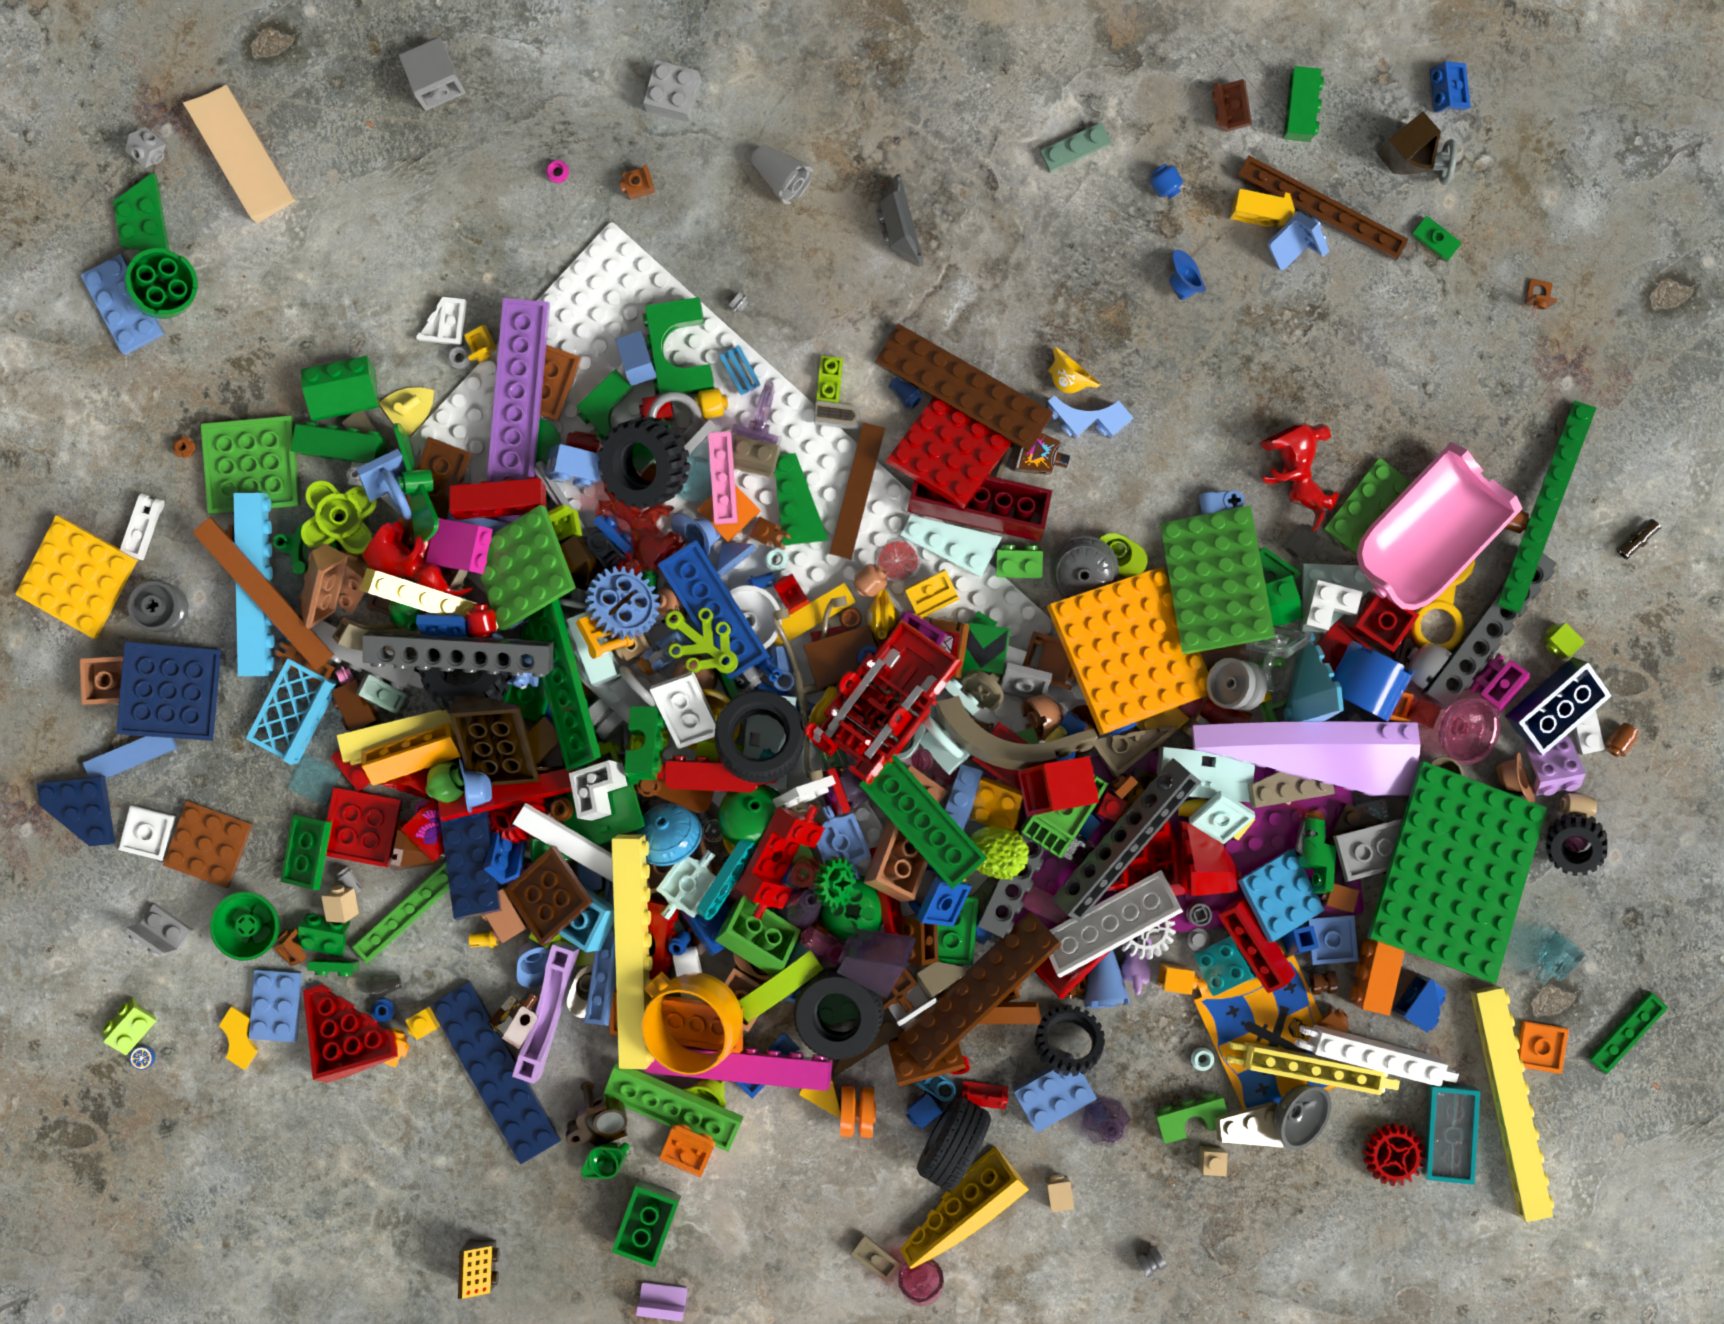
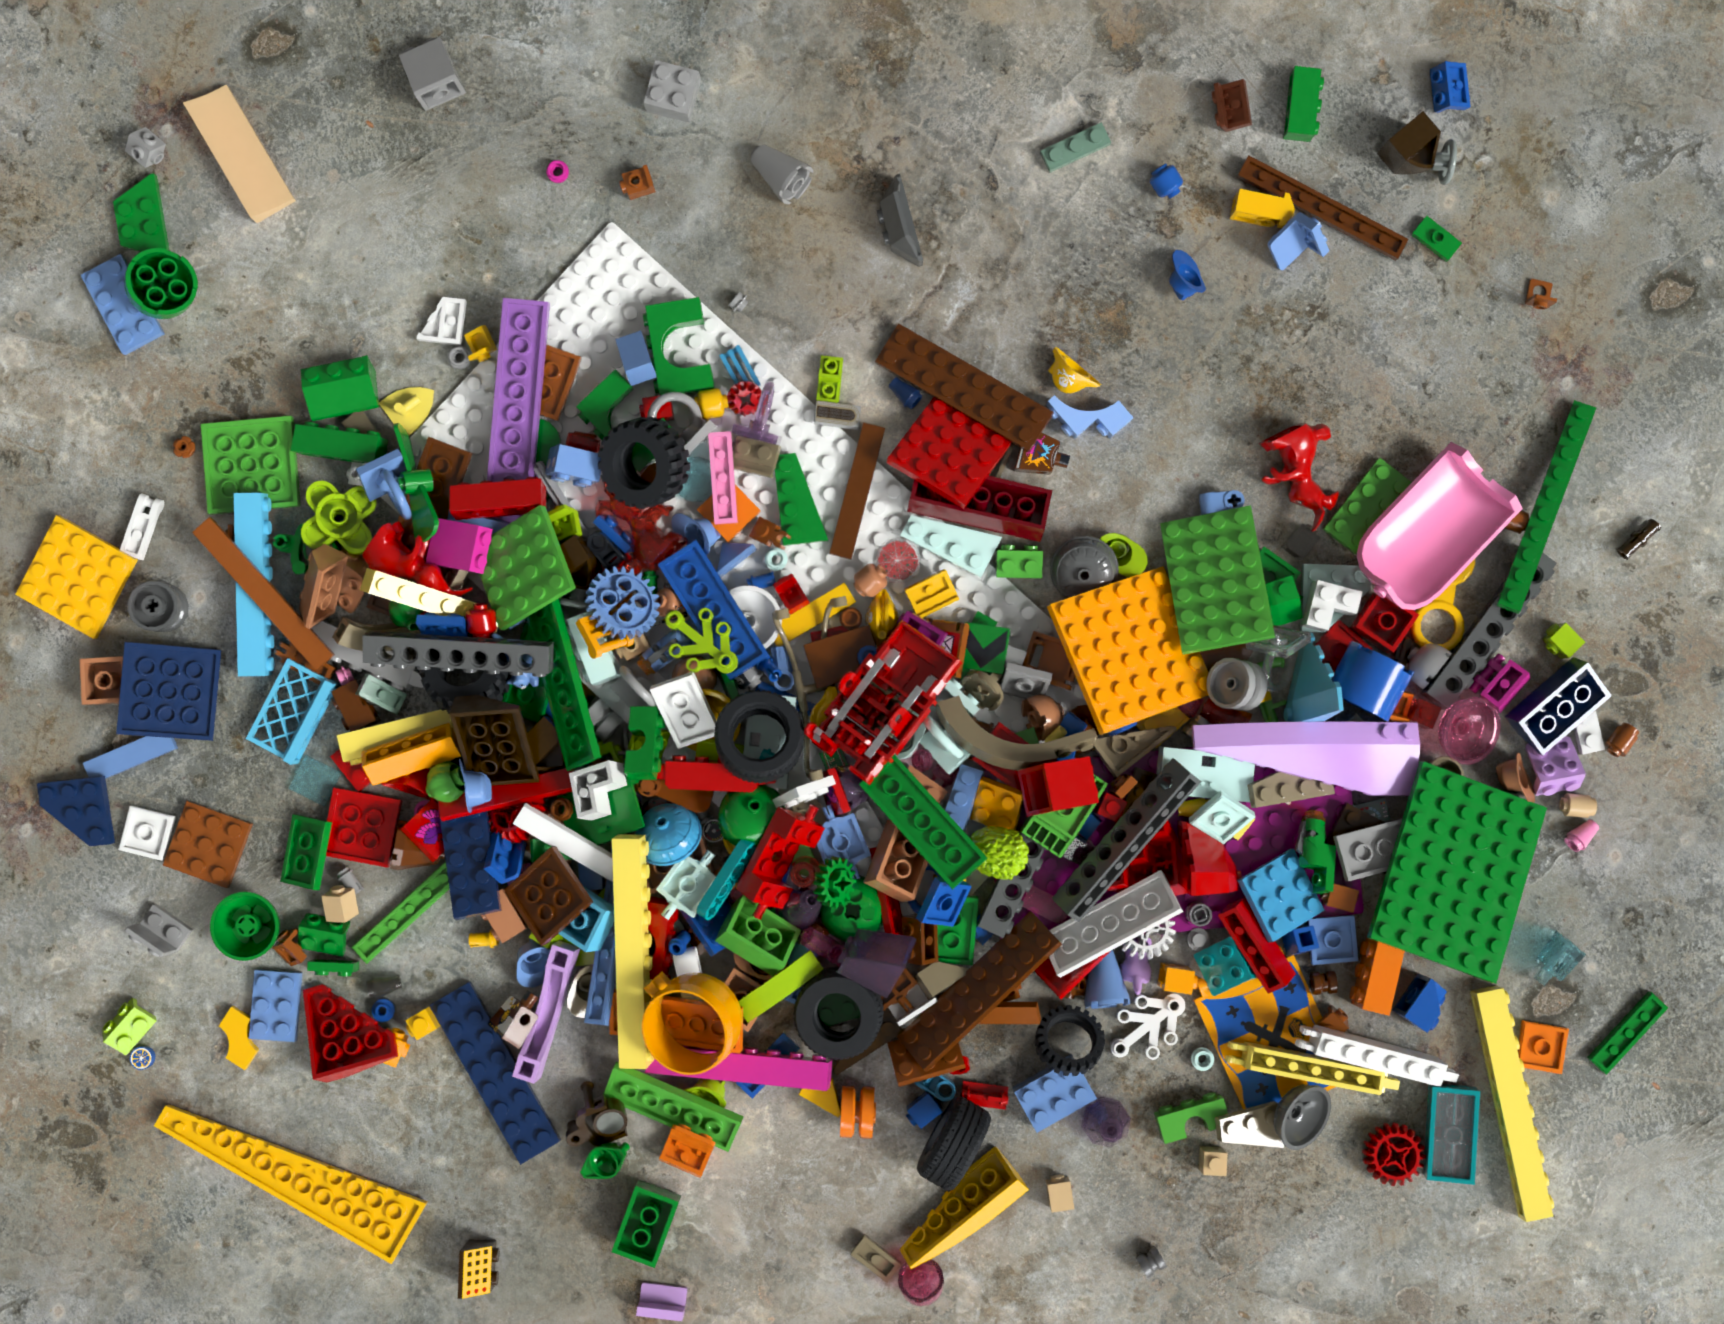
(344, 1202): none -> yellow wing
(743, 389): none -> red gear
(1151, 1023): none -> white plant
(1577, 861): black tyre -> none

